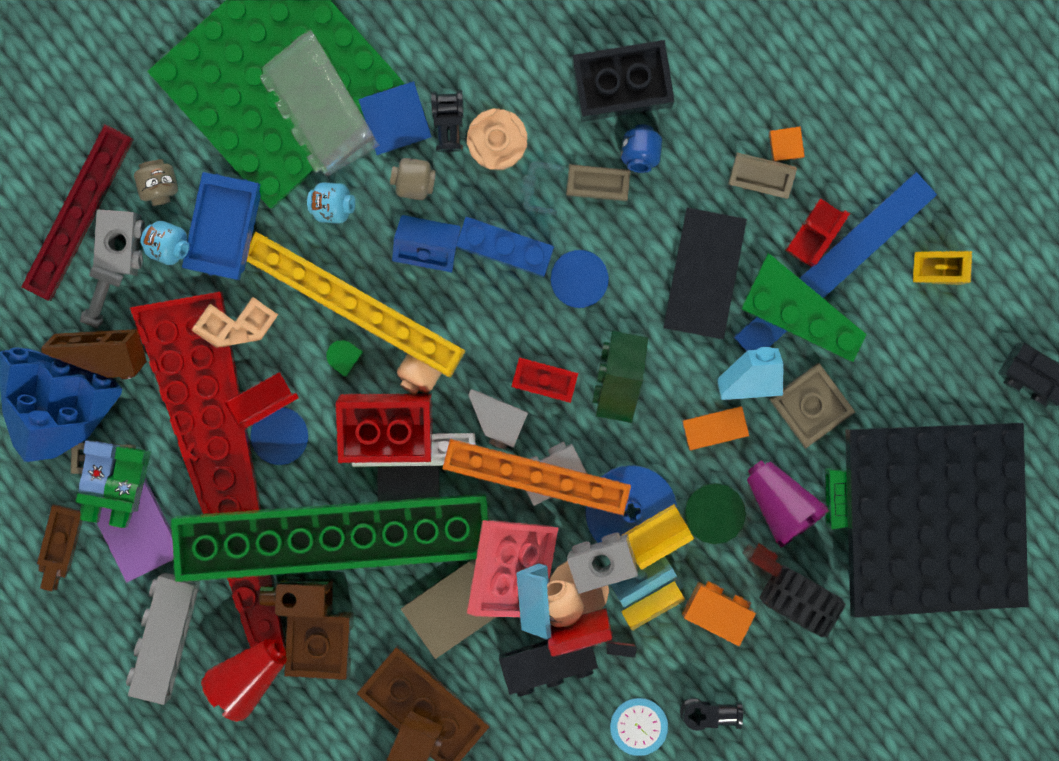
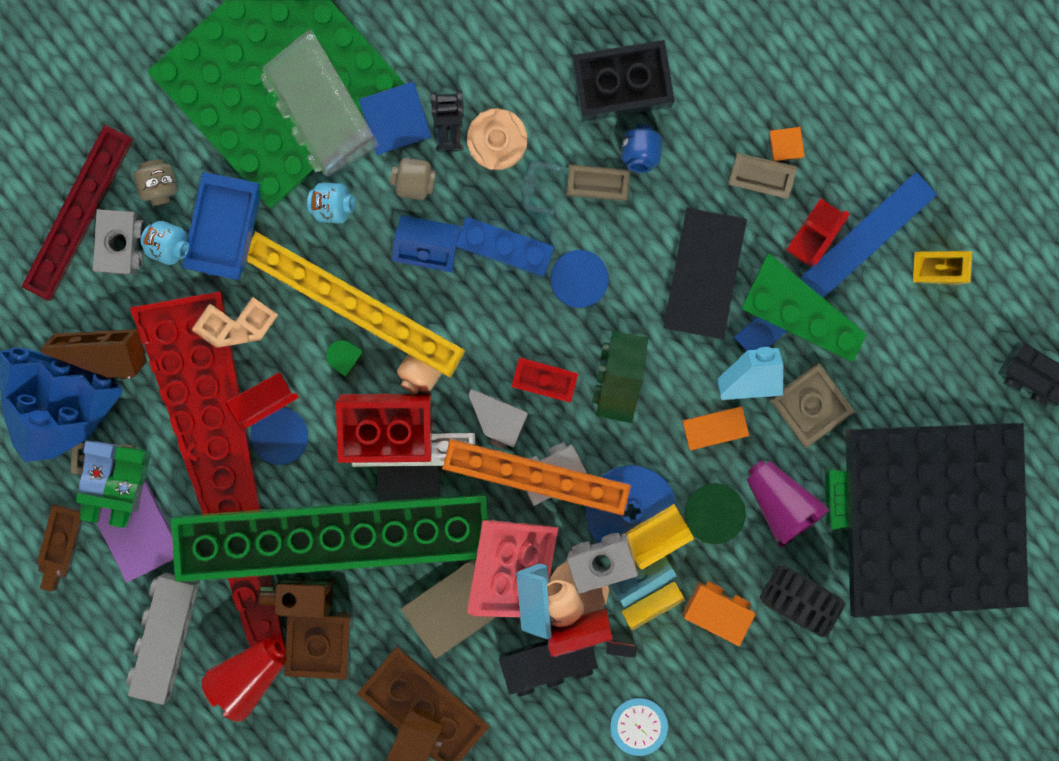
(105, 278): dark grey piece -> none
(712, 714): black connector -> none
(763, 558): clear red plate -> none

